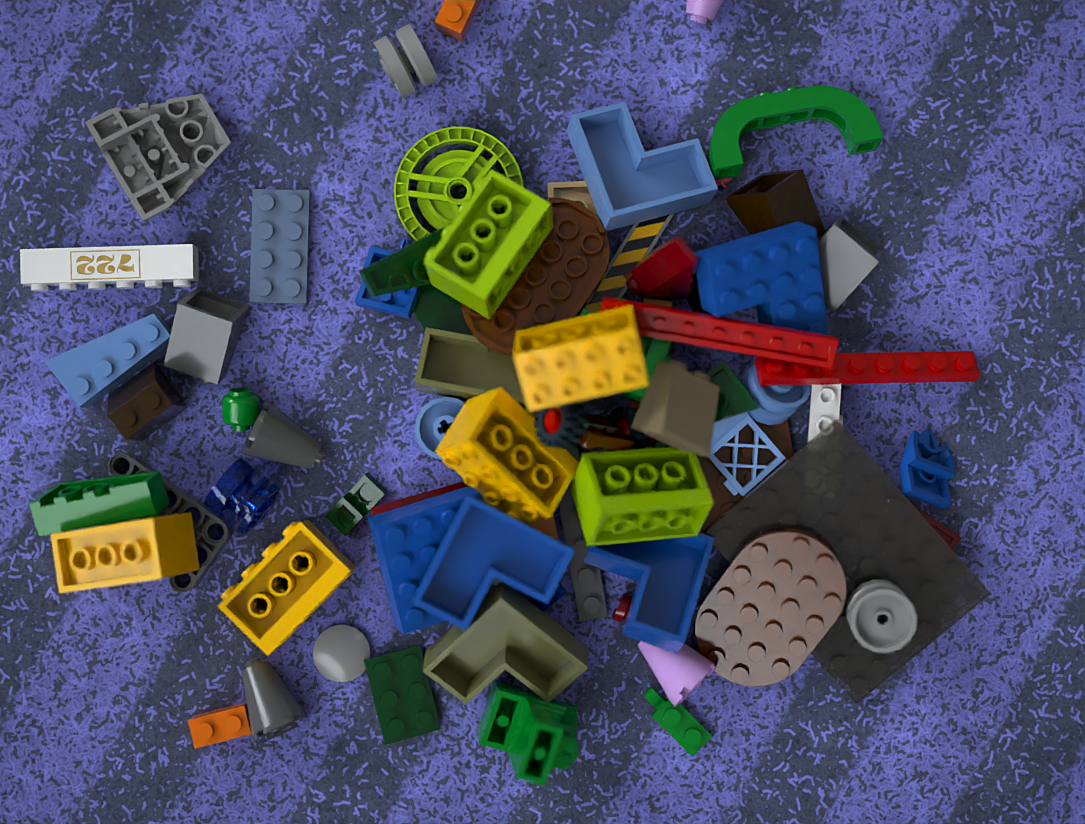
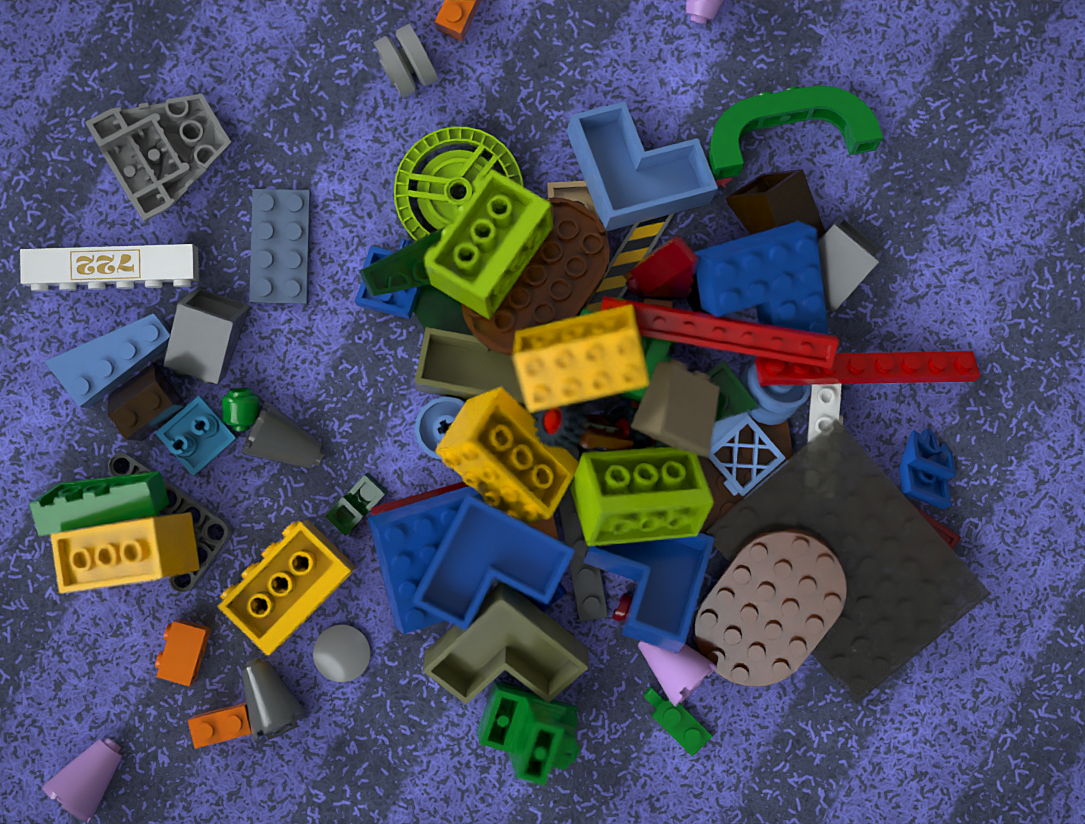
(85, 779): none -> lavender cone
(182, 651): none -> orange brick
(196, 435): none -> dark azure plate
(237, 493): clear blue wheel -> none
(401, 694): dark green plate -> none
(882, 633): light grey wheel -> none

